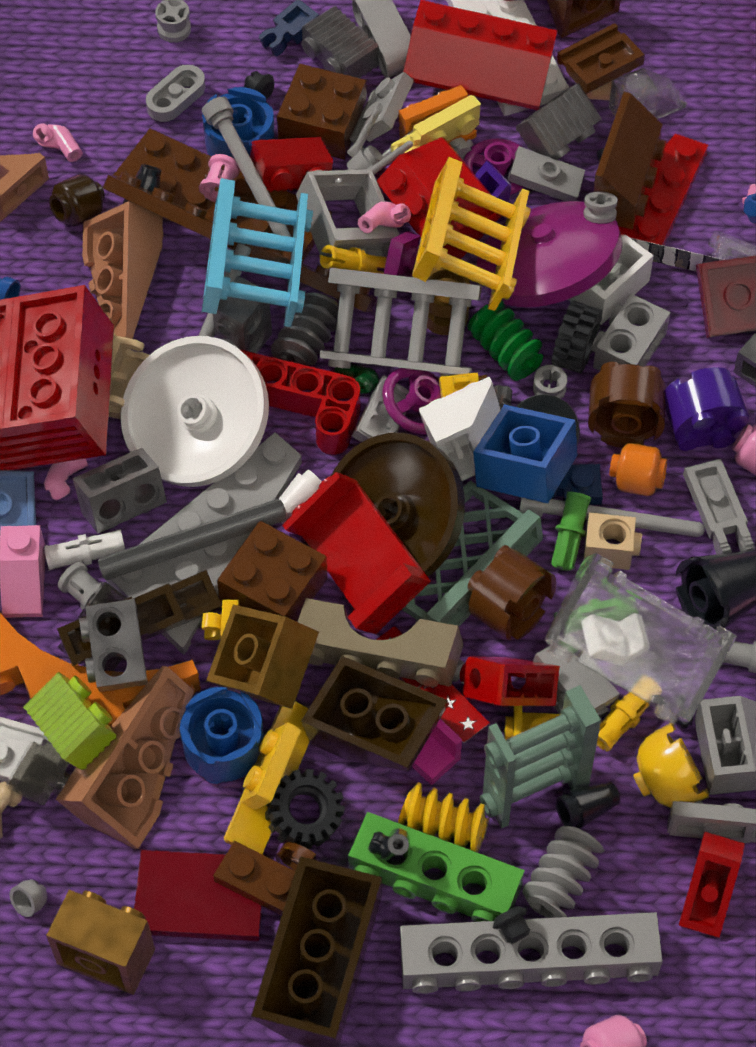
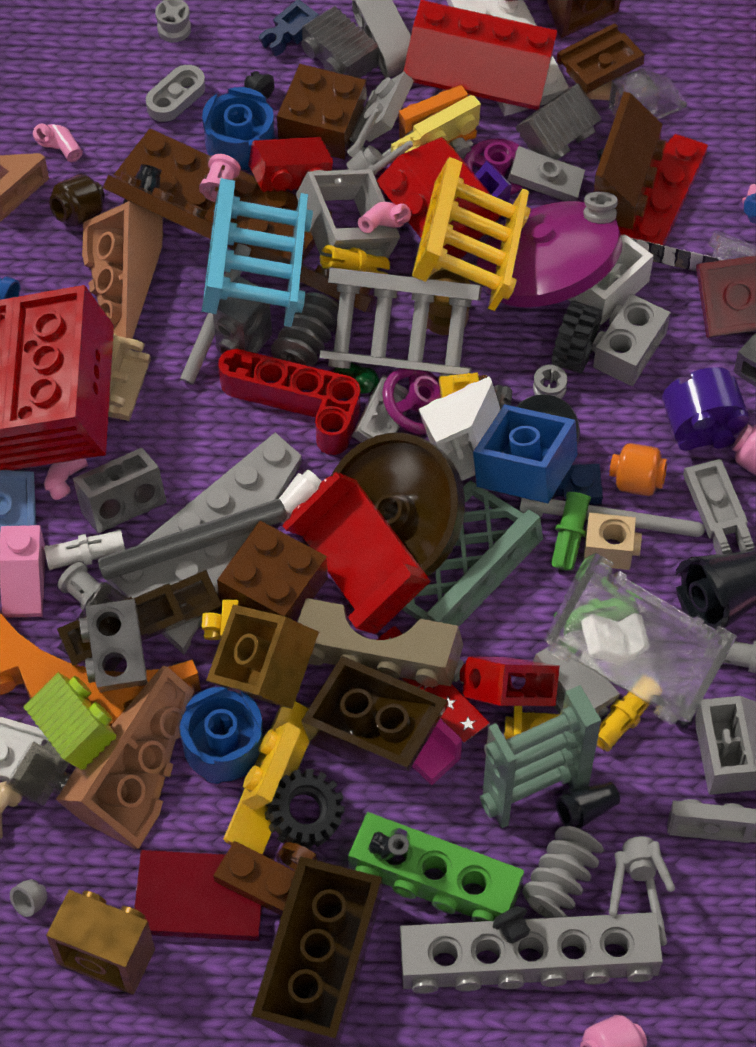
(196, 410): white dish -> none
(219, 114): light grey piece -> none
(402, 255): magenta bracket -> none
(444, 818): yellow piece -> none
(506, 340): green piece -> none
(510, 593): reddish brown brick -> none
(627, 404): reddish brown brick -> none
(641, 859): none -> light grey plant
(667, 769): yellow cylinder -> none
(712, 884): red slope -> none

